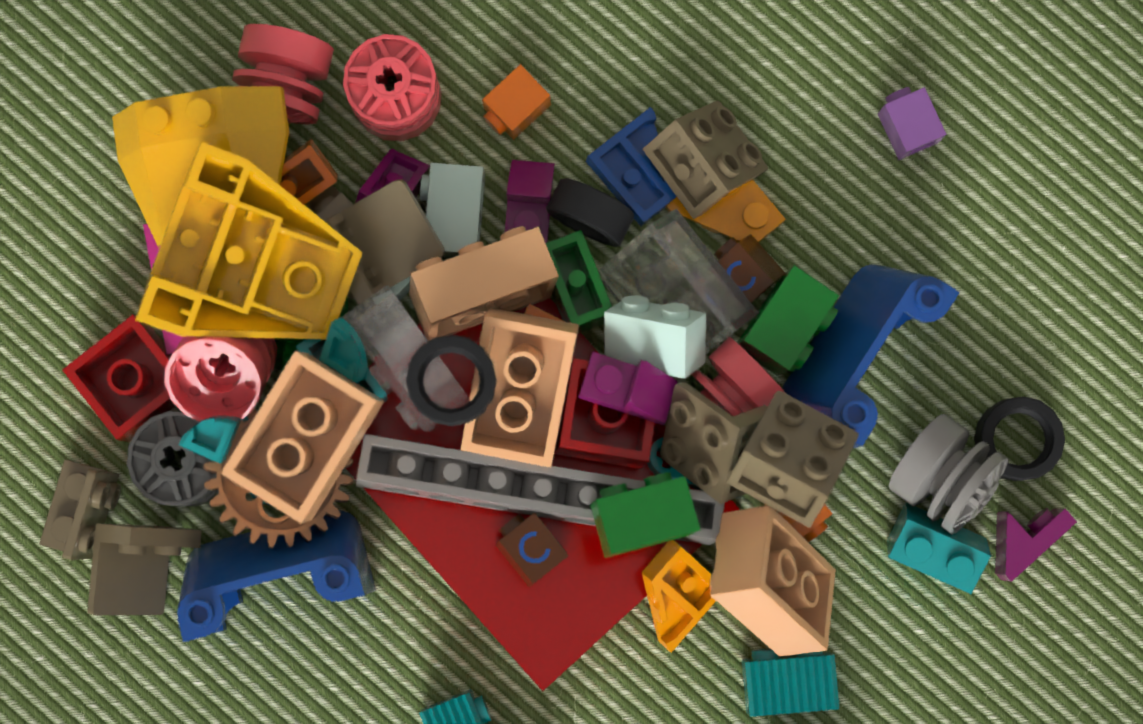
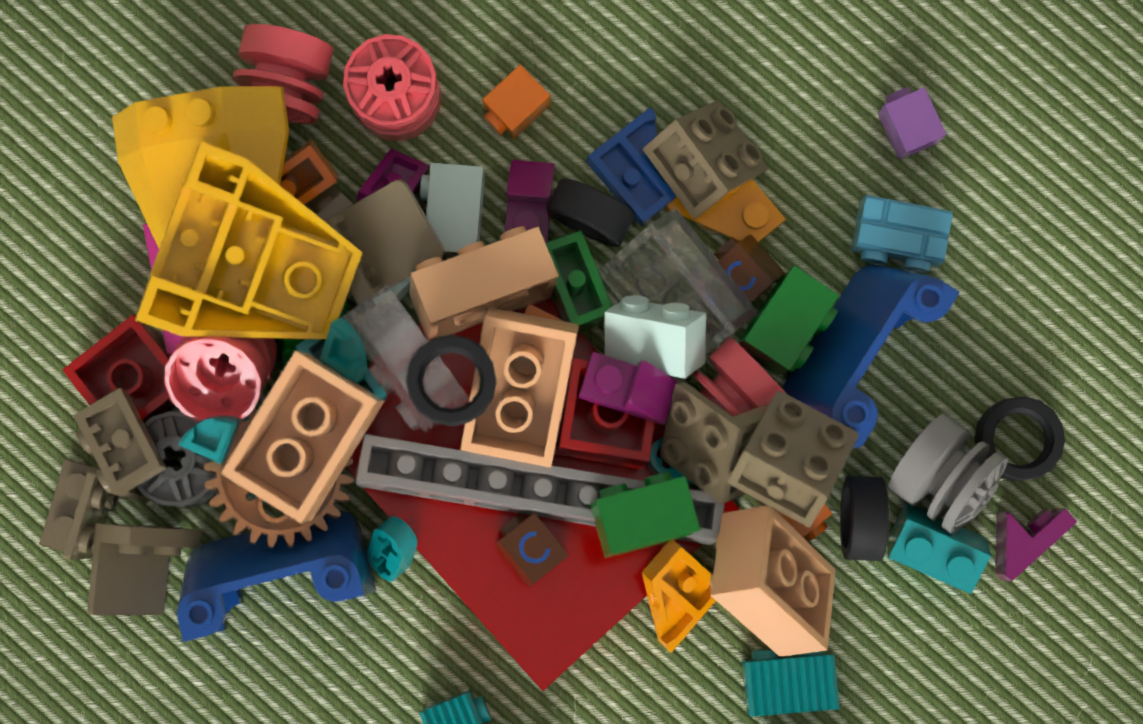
(119, 444): none -> dark tan bracket
(392, 548): none -> teal beam
(864, 518): none -> black tyre
(901, 233): none -> medium azure brick

